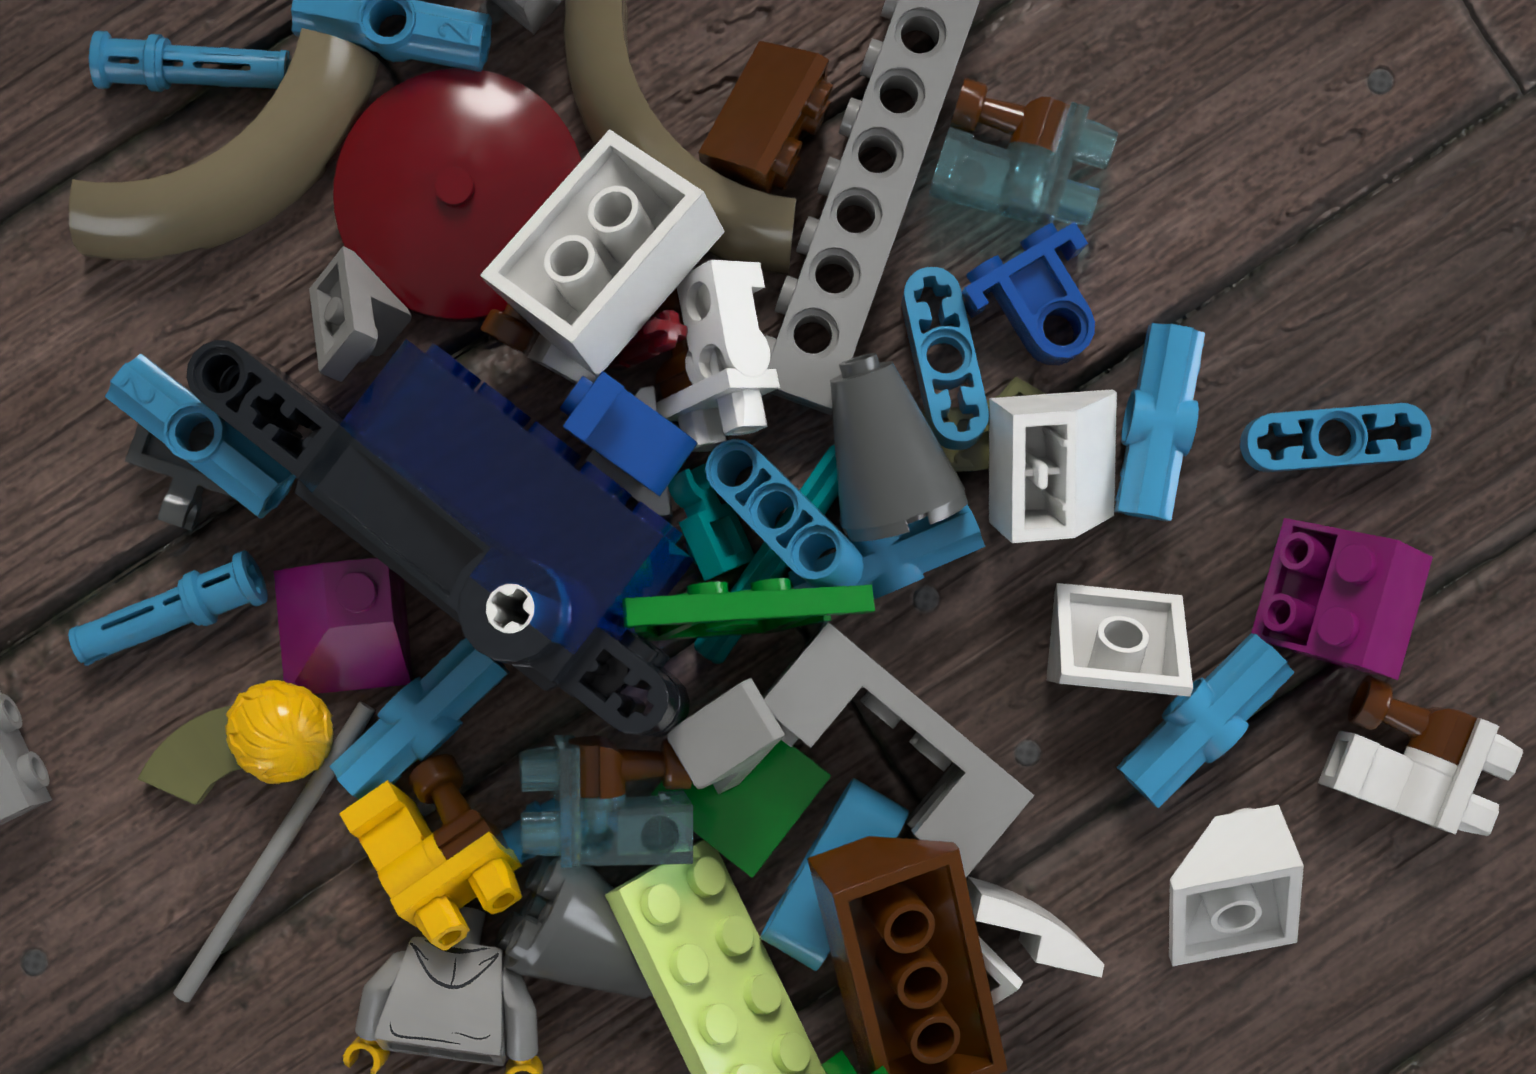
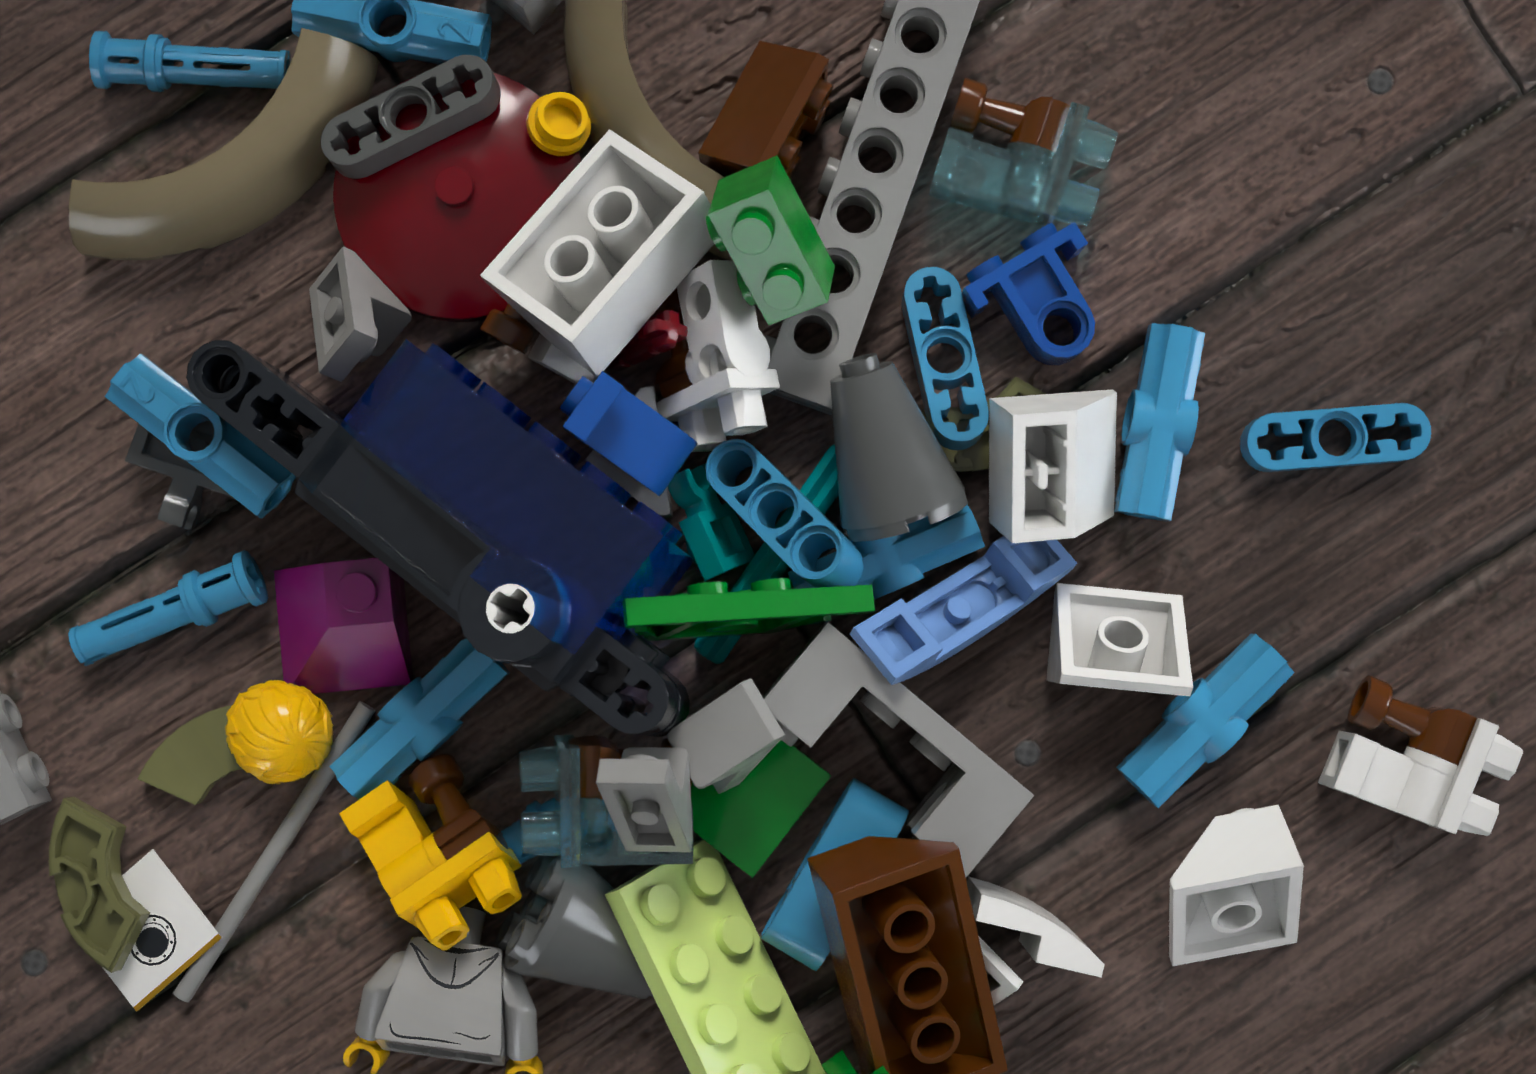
(91, 885): none -> olive tile
(171, 937): none -> white sticker
(384, 108): none -> dark grey beam
(558, 124): none -> yellow plate
(649, 798): none -> light grey slope
(770, 241): none -> green brick
(961, 608): none -> medium blue slope
(1342, 597): magenta slope -> none

